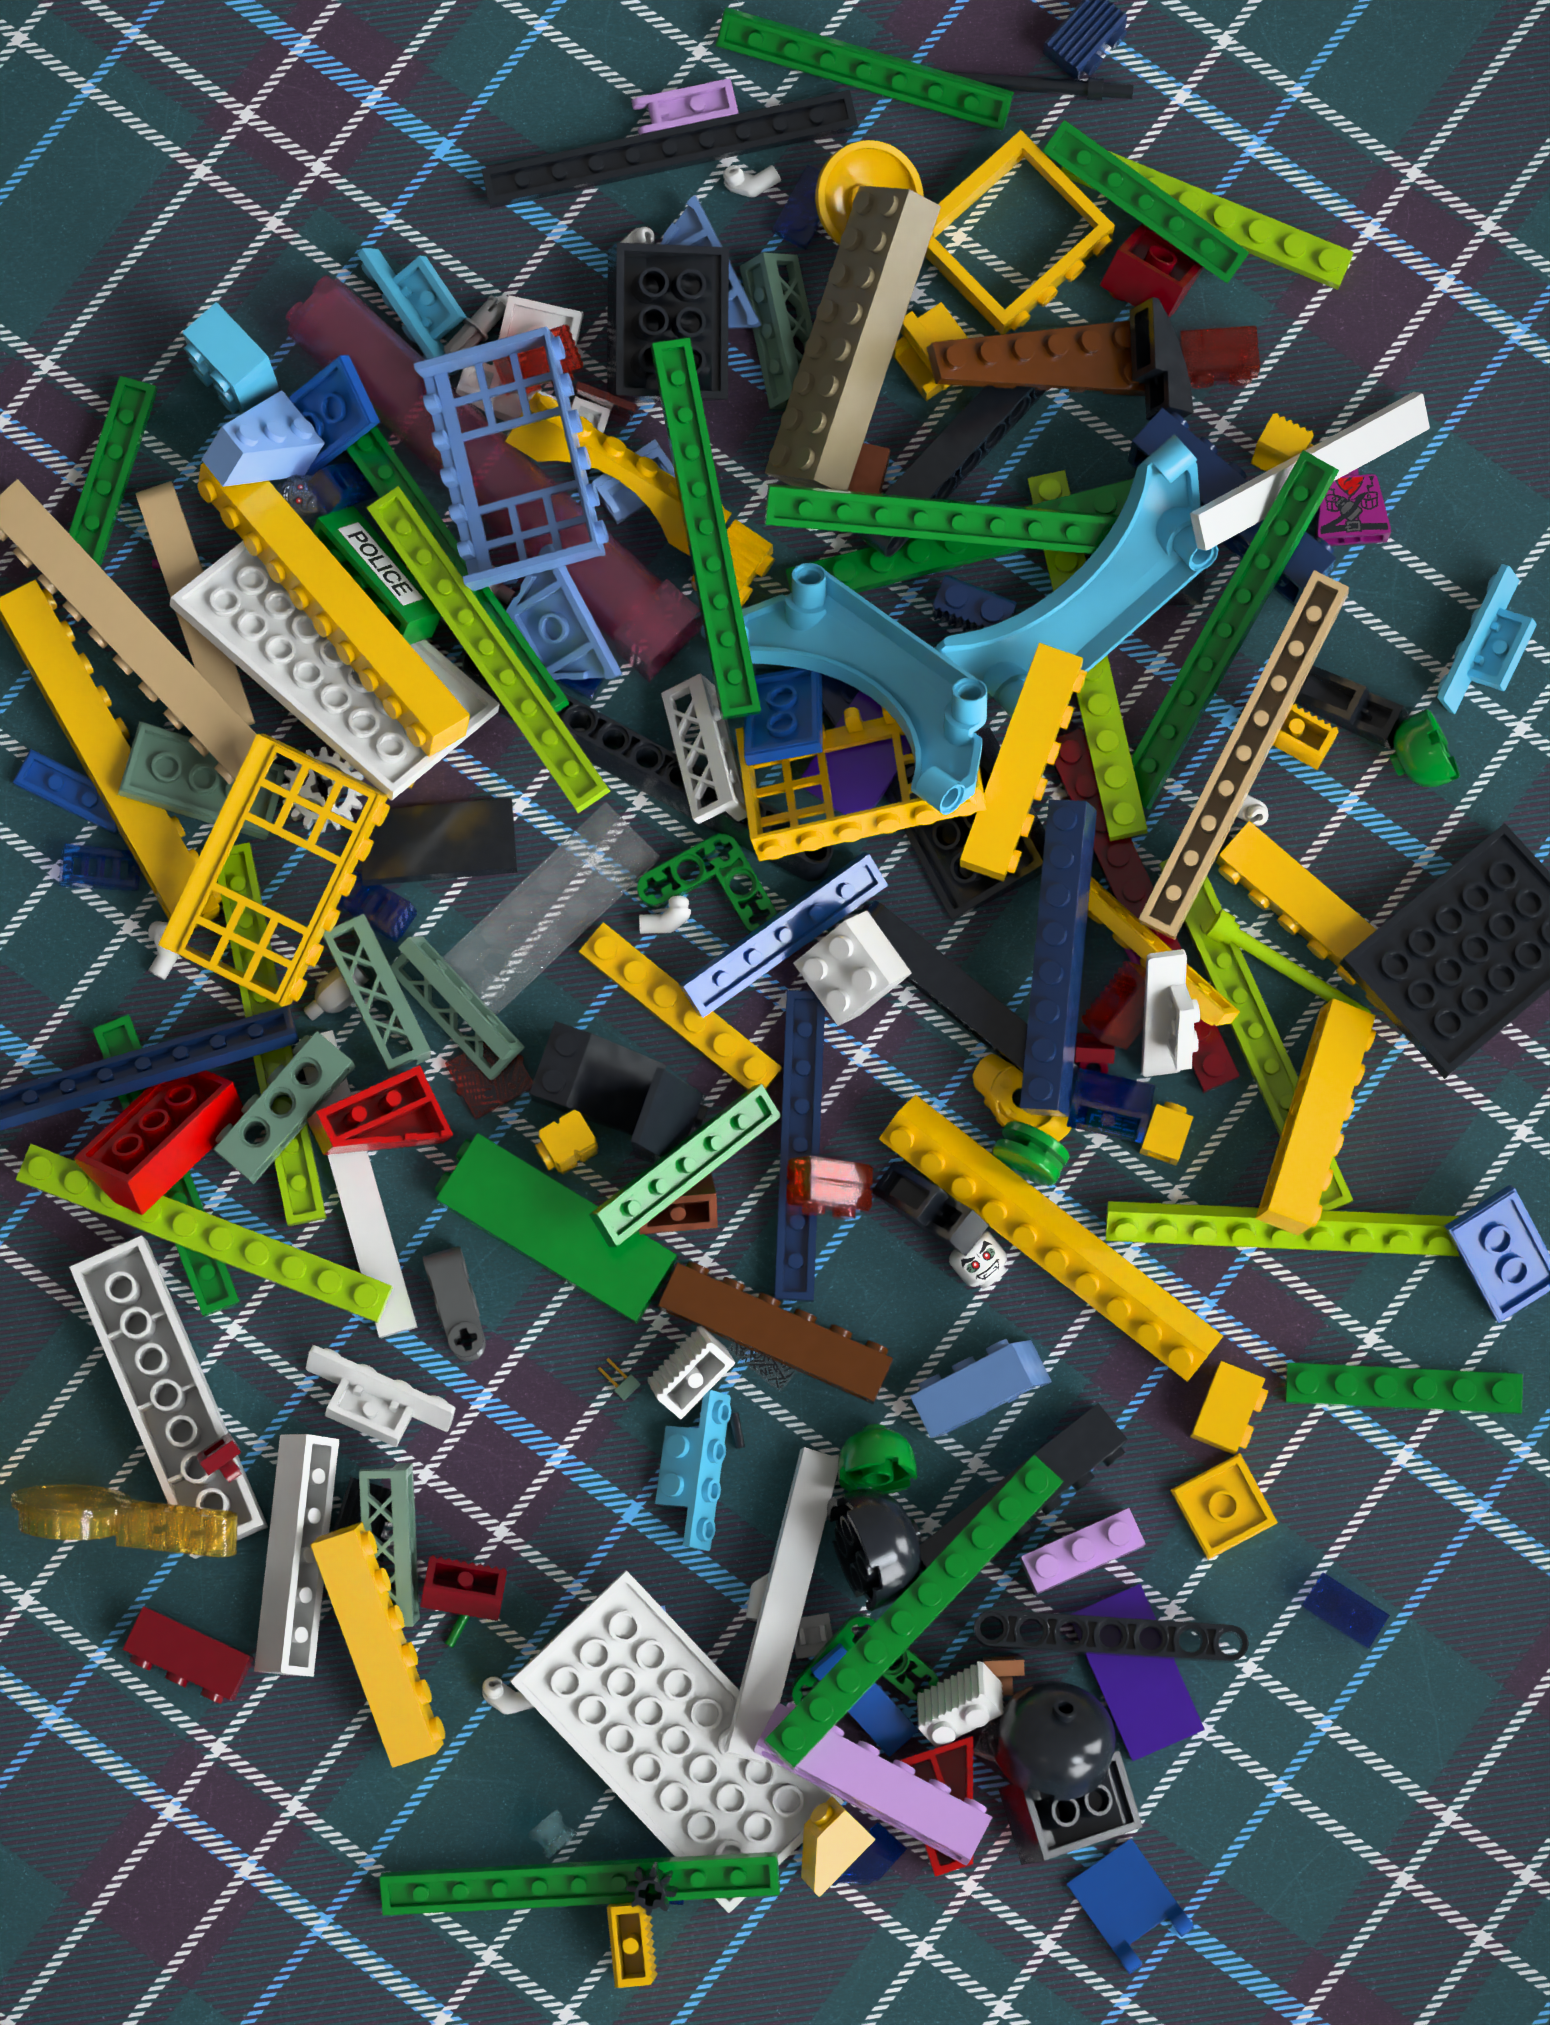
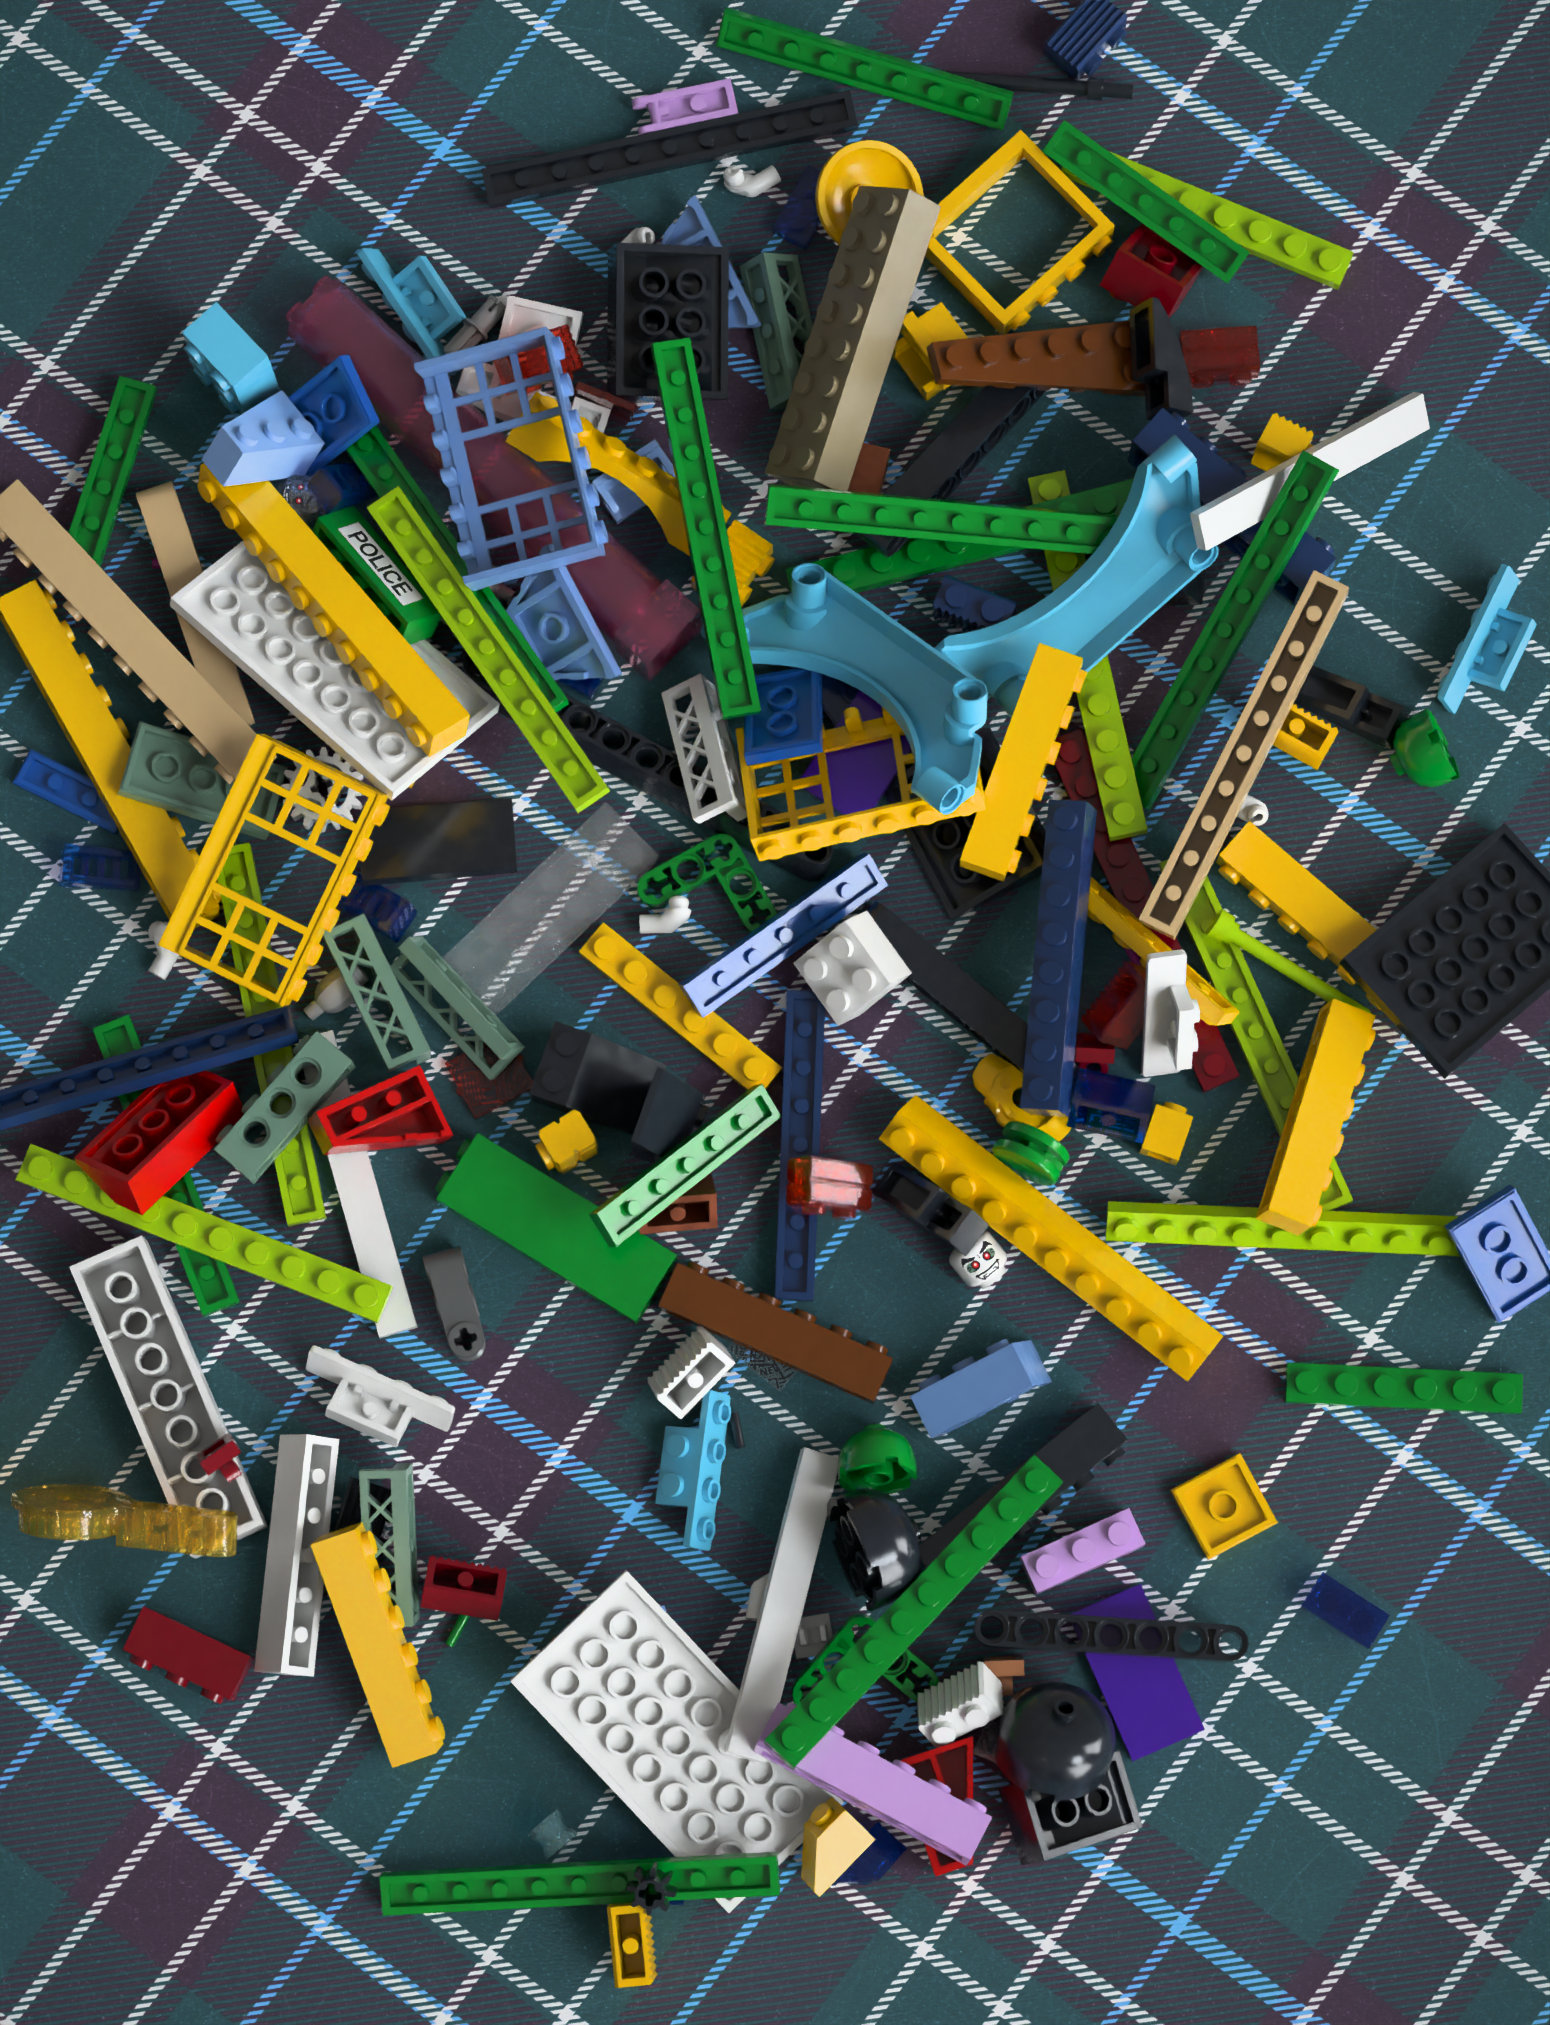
(503, 1697): white arm -> none
(627, 1387): sand green piece -> none
(874, 1710): blue tile -> none
(1127, 1901): blue flag -> none
(1228, 1408): yellow brick -> none
(1353, 512): torso -> none

